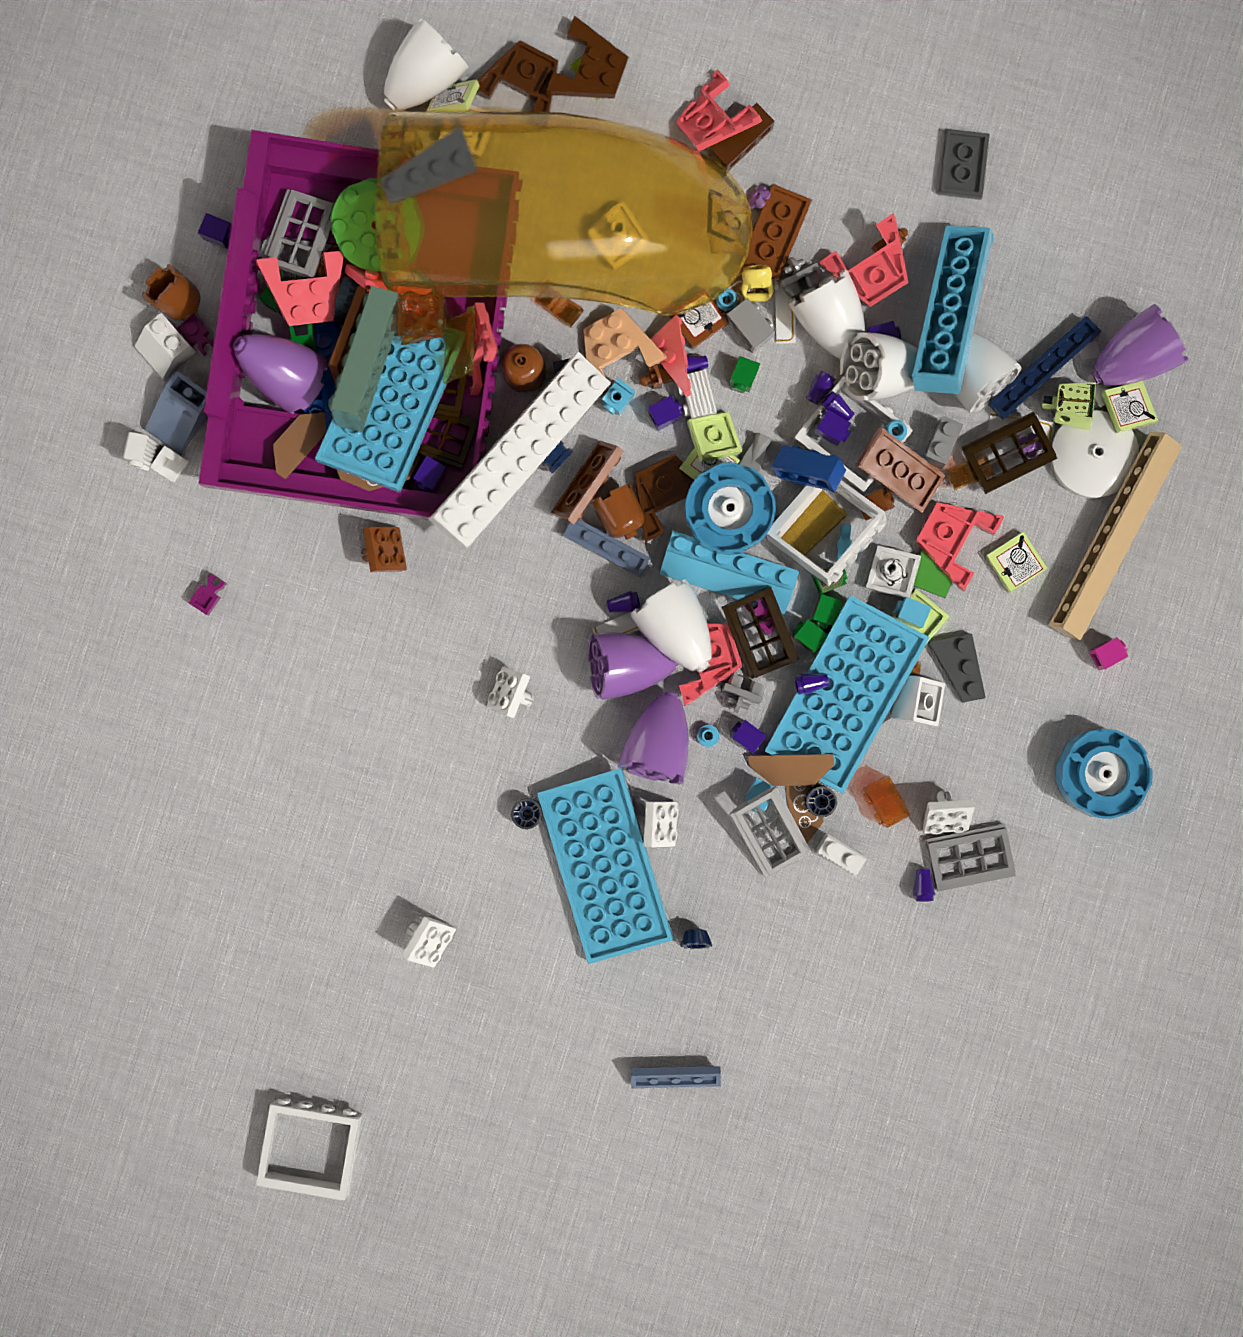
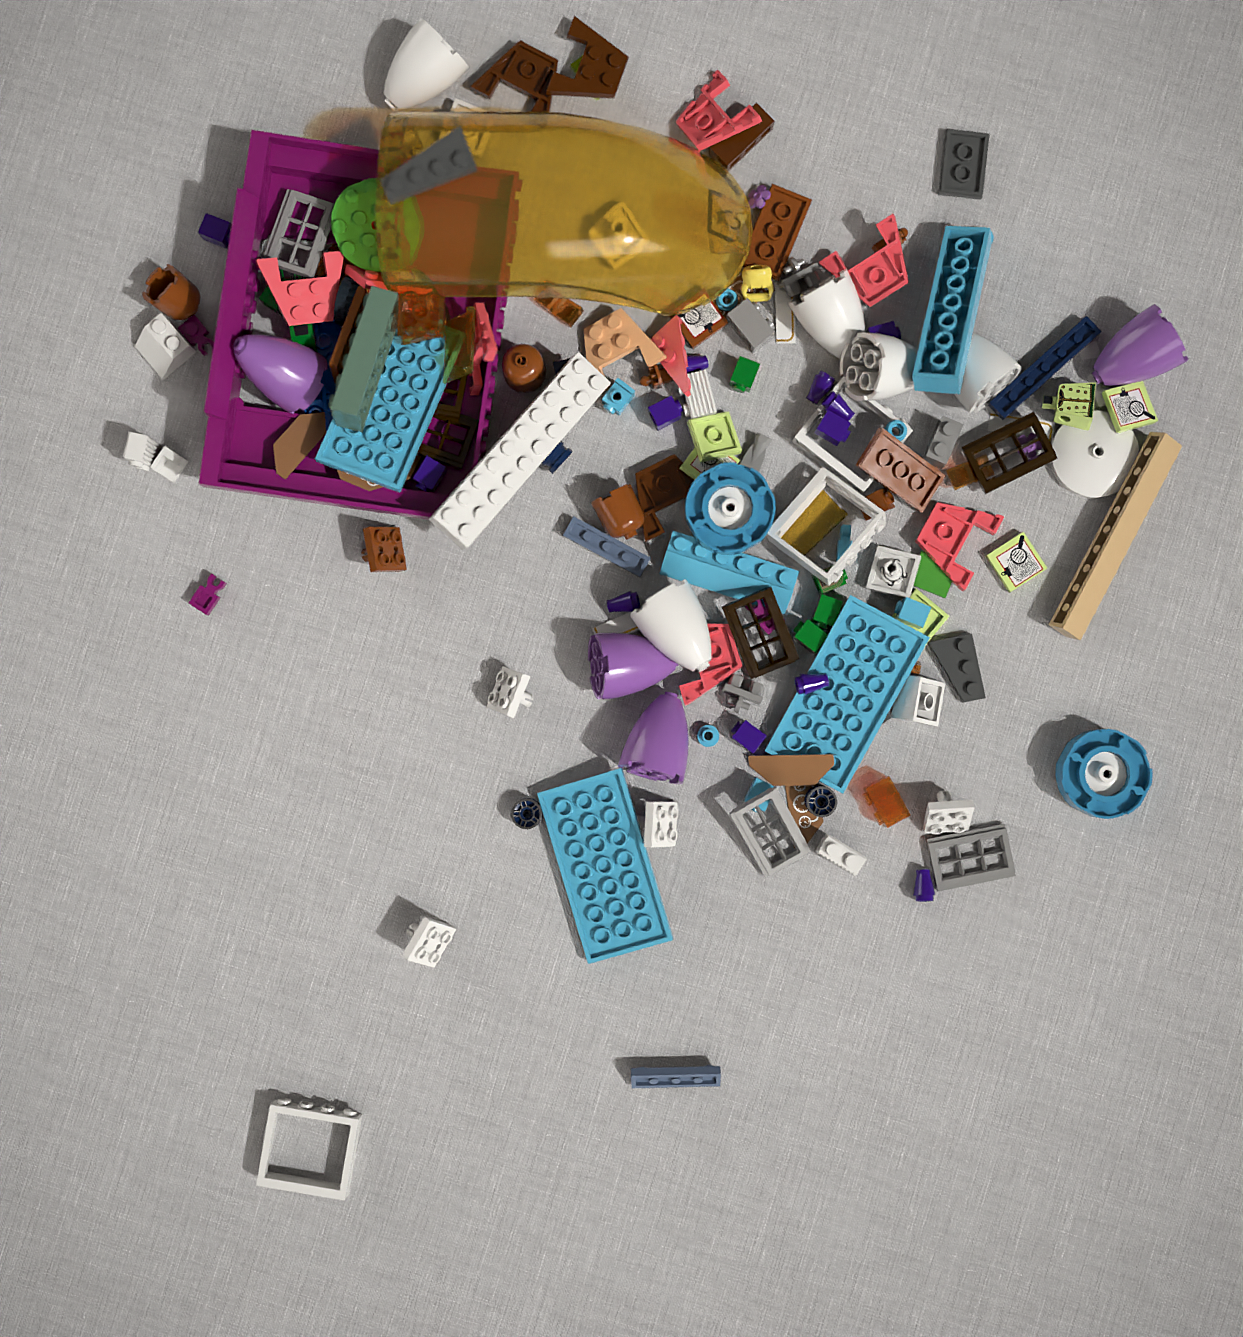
(178, 412): sand blue slope -> none
(455, 98): tile -> none
(587, 482): dark orange plate -> none
(696, 939): dark blue piece -> none
(809, 468): blue brick -> none
(1109, 653): dark pink brick -> none

